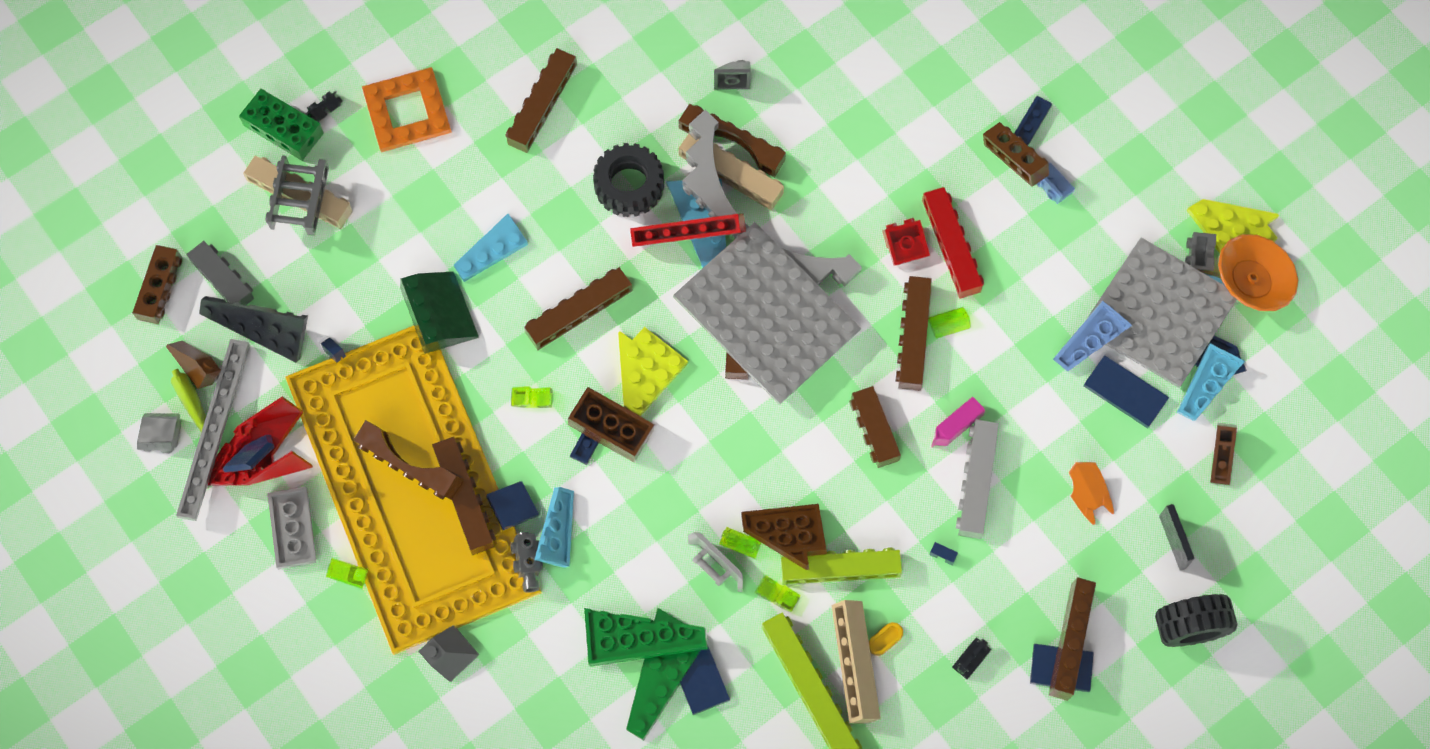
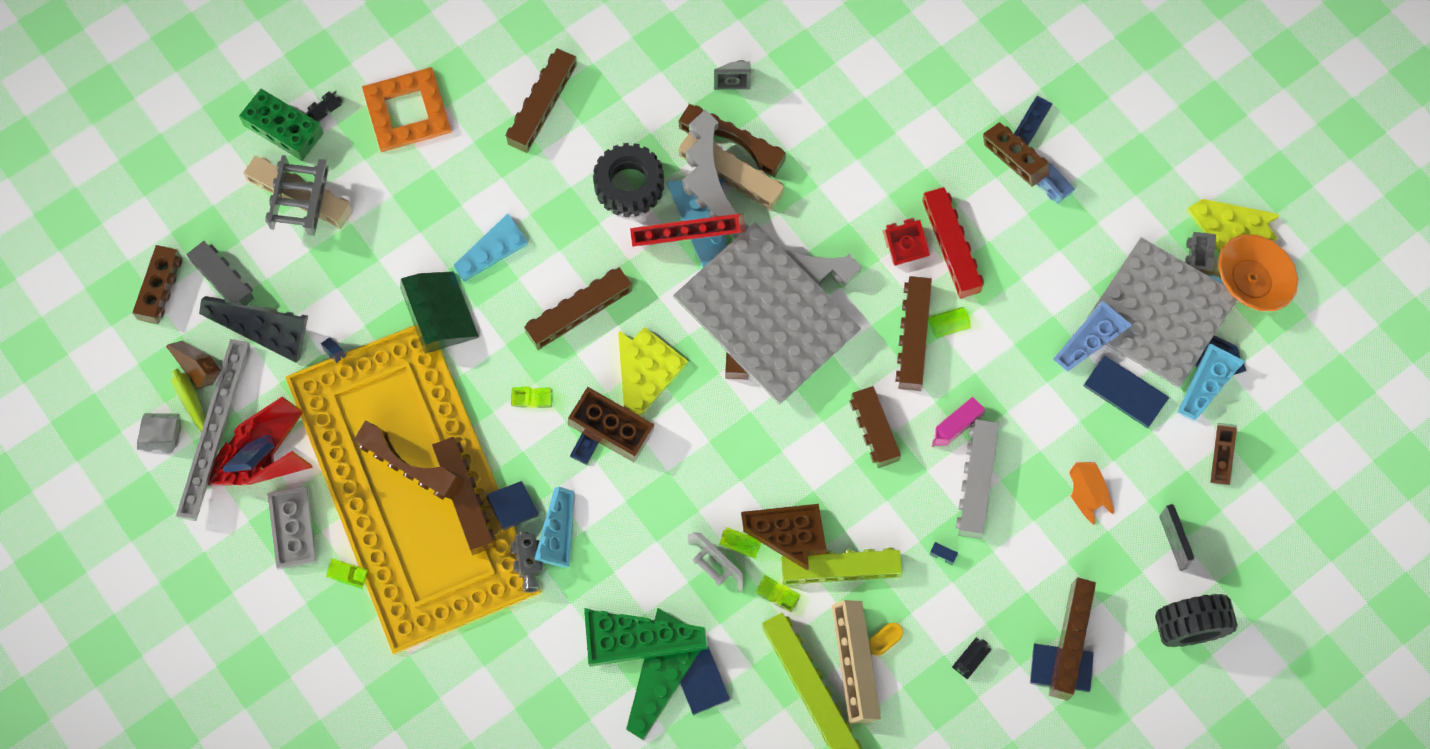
(449, 653): dark grey slope -> none

